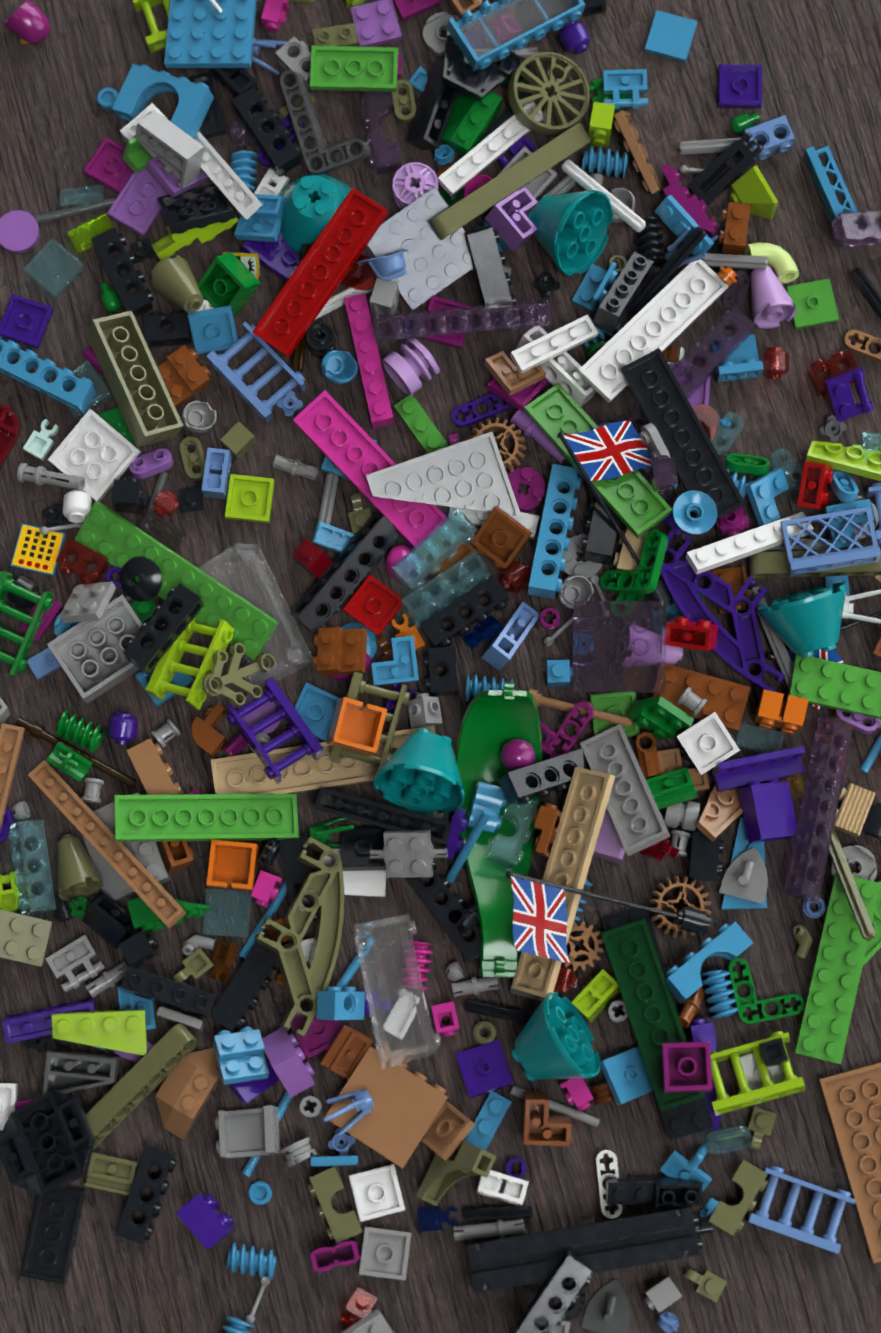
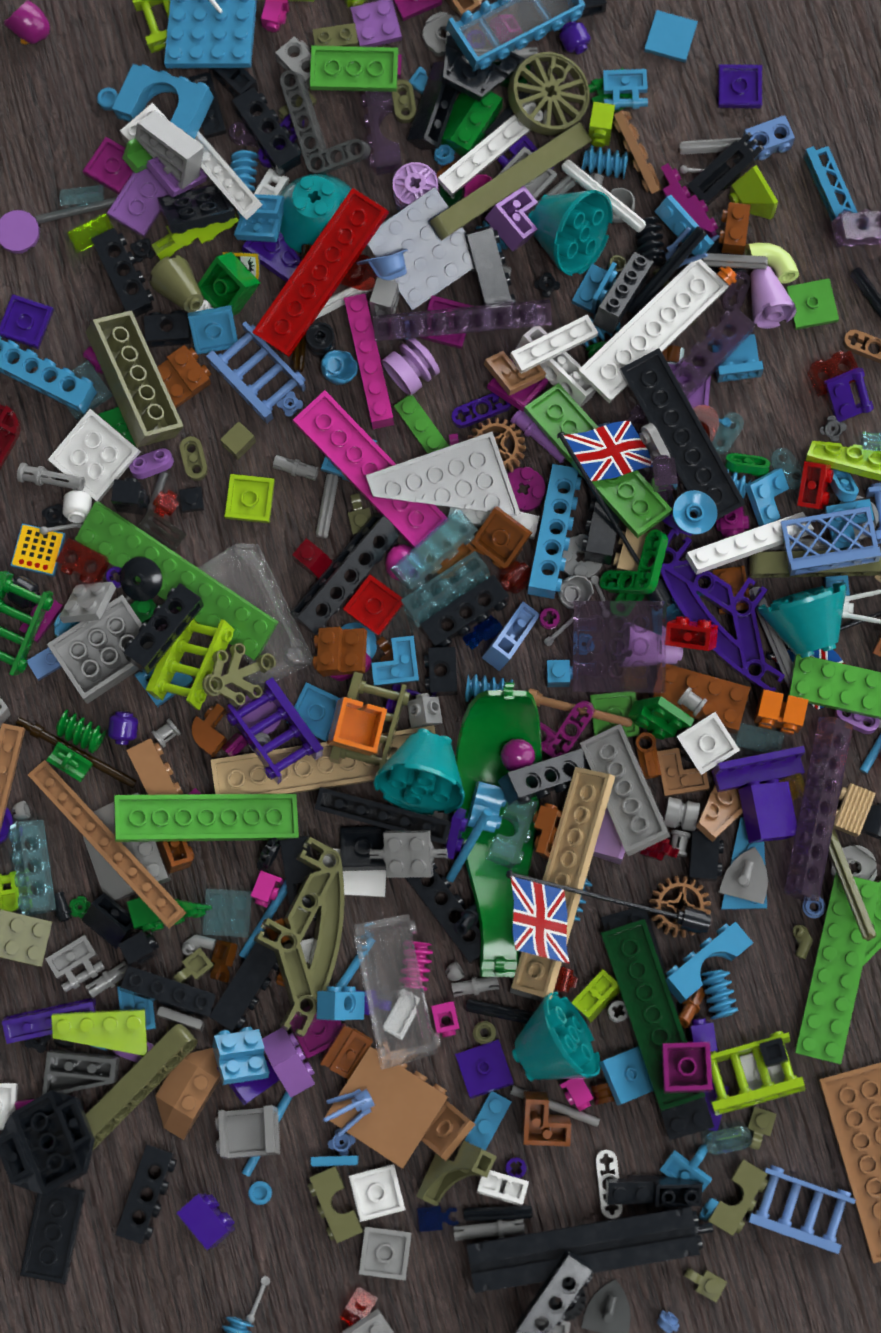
(40, 443): light aqua plate -> none
(54, 268): clear light blue plate -> none
(75, 869): olive cone -> none
(92, 790): light grey bush -> none
(109, 298): green cylinder -> none
(111, 1173): olive plate -> none
(198, 417): light grey hair -> none
(216, 473): medium blue brick -> none
(232, 865): orange piece -> none
(251, 1261): dark azure piece -> none
(257, 44): medium blue plant -> none
(298, 1152): light grey wheel -> none
(303, 1104): light grey bush -> none
(322, 832): green plant -> none
(329, 1257): magenta brick -> none
(331, 537): dark azure plate -> none
(406, 631): orange plate -> none
(592, 955): medium nougat gear -> none
(662, 1294): light grey brick -> none
(672, 788): green plate -> none
(743, 121): green cylinder -> none
(751, 1001): green beam -> none
(775, 362): clear red head -> none

